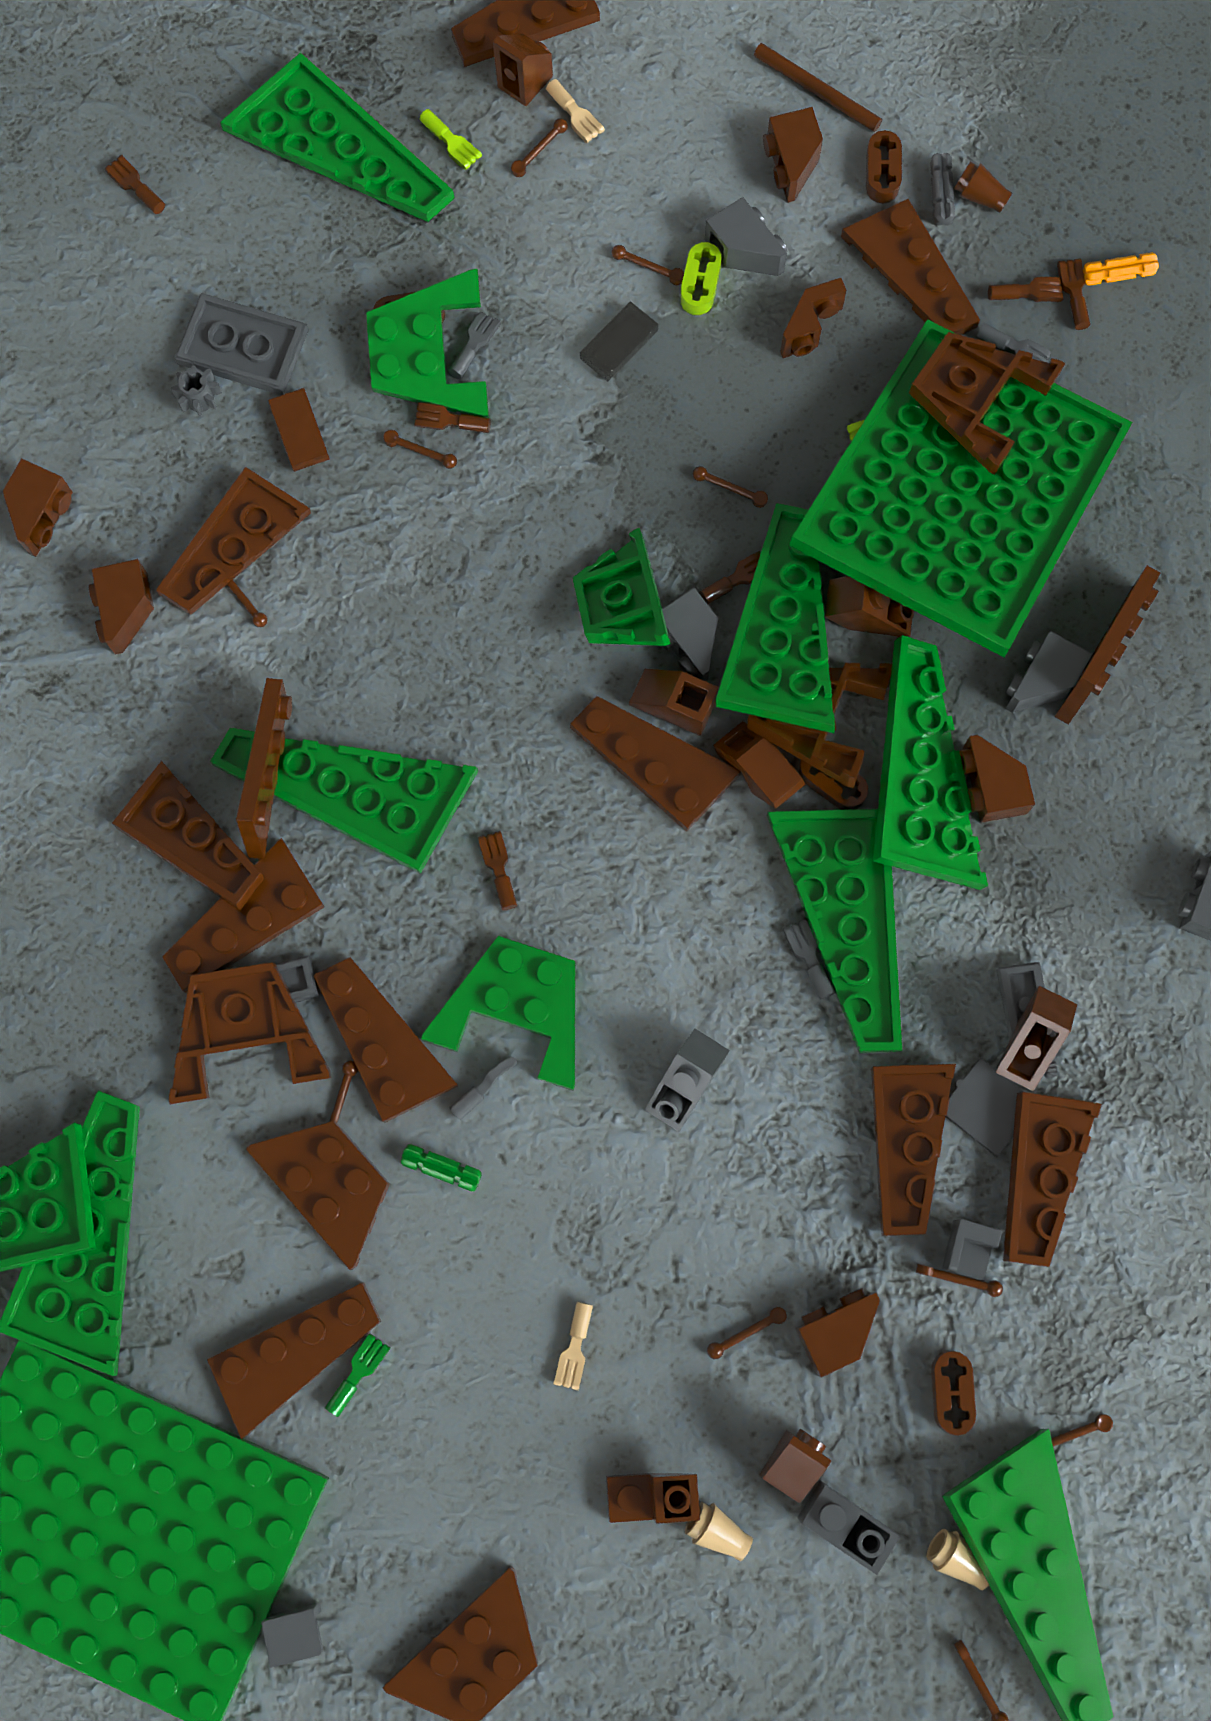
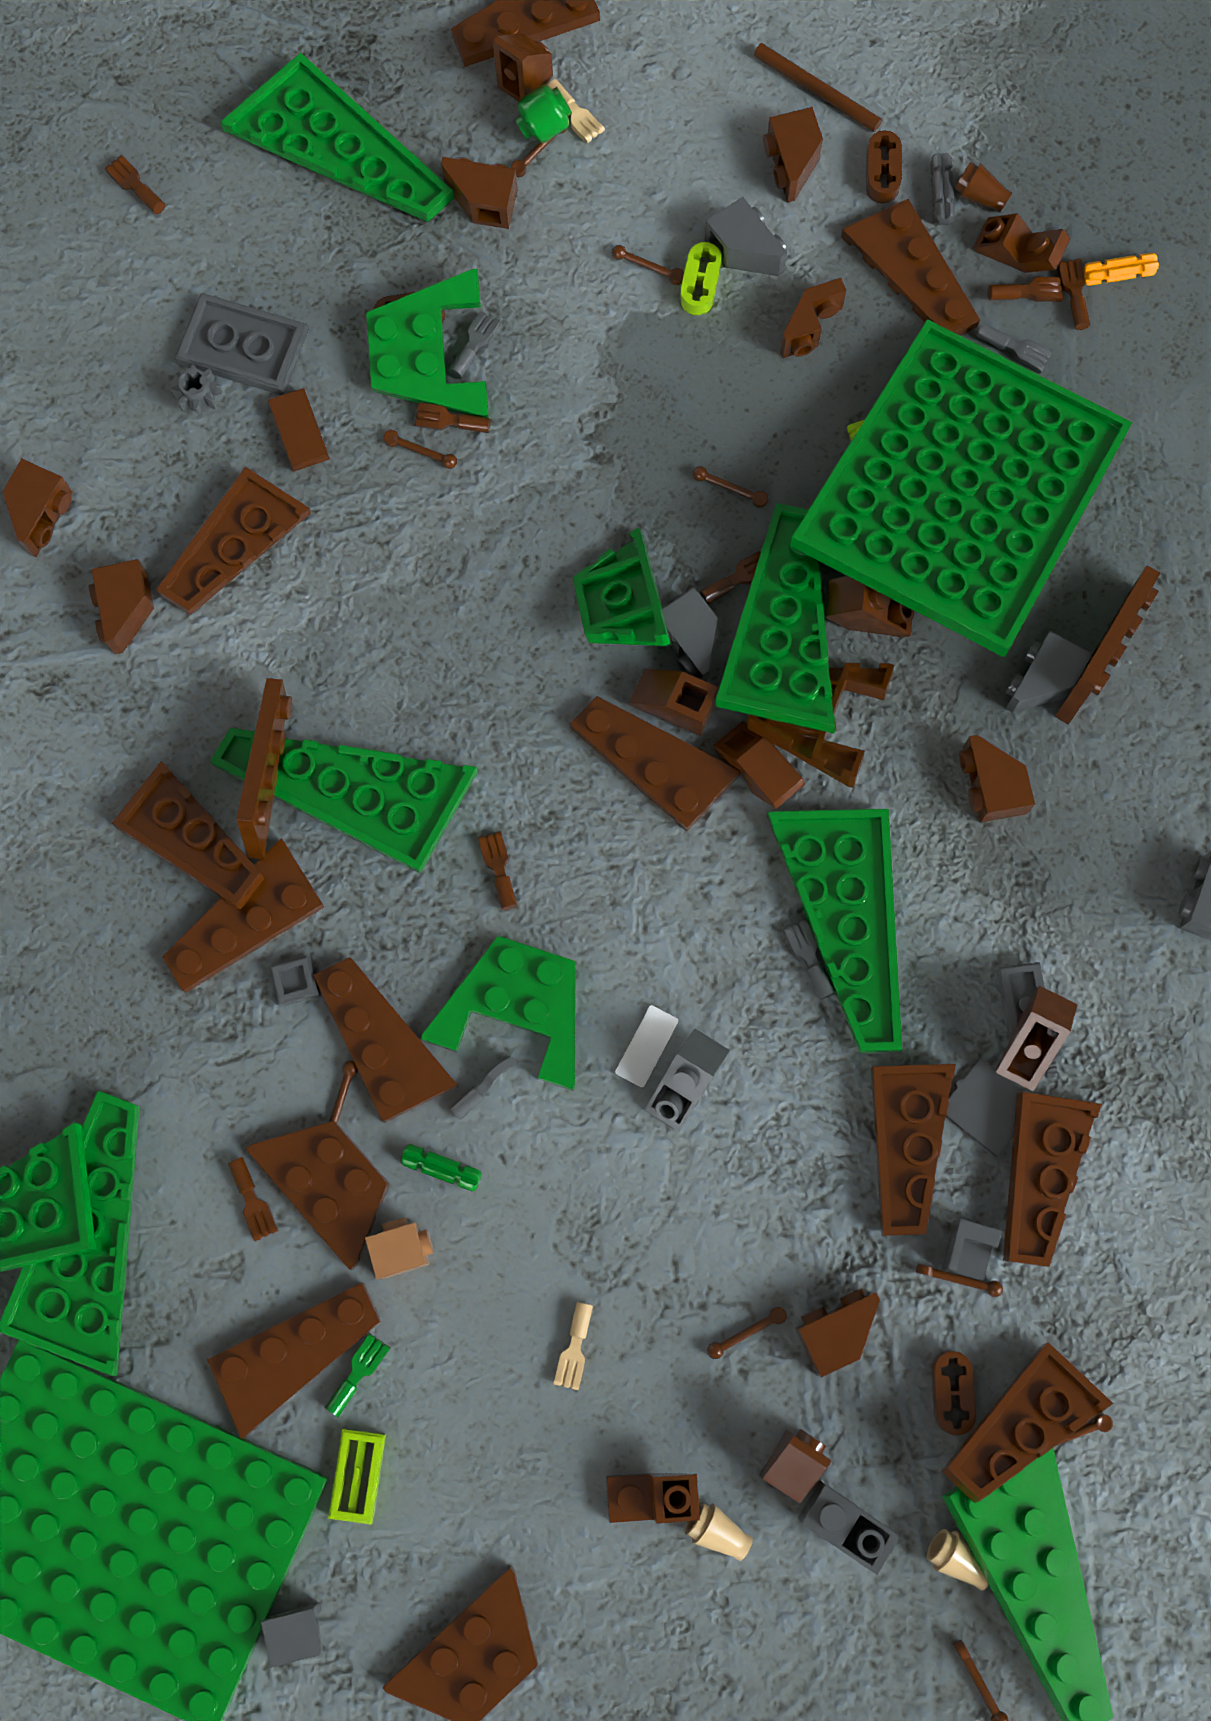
(238, 1012): reddish brown wing -> none
(256, 1212): none -> reddish brown piece
(259, 619): reddish brown hinge -> none
(363, 1438): none -> lime tile
(399, 1248): none -> medium nougat brick
(458, 147): lime piece -> none
(482, 190): none -> reddish brown slope
(543, 113): none -> green head
(619, 341): clear smoke tile -> none
(646, 1046): none -> white sticker
(831, 791): reddish brown beam -> none
(923, 783): green wing -> none
(964, 382): reddish brown wing -> none
(1013, 244): none -> reddish brown slope
(1026, 1422): none -> reddish brown wing

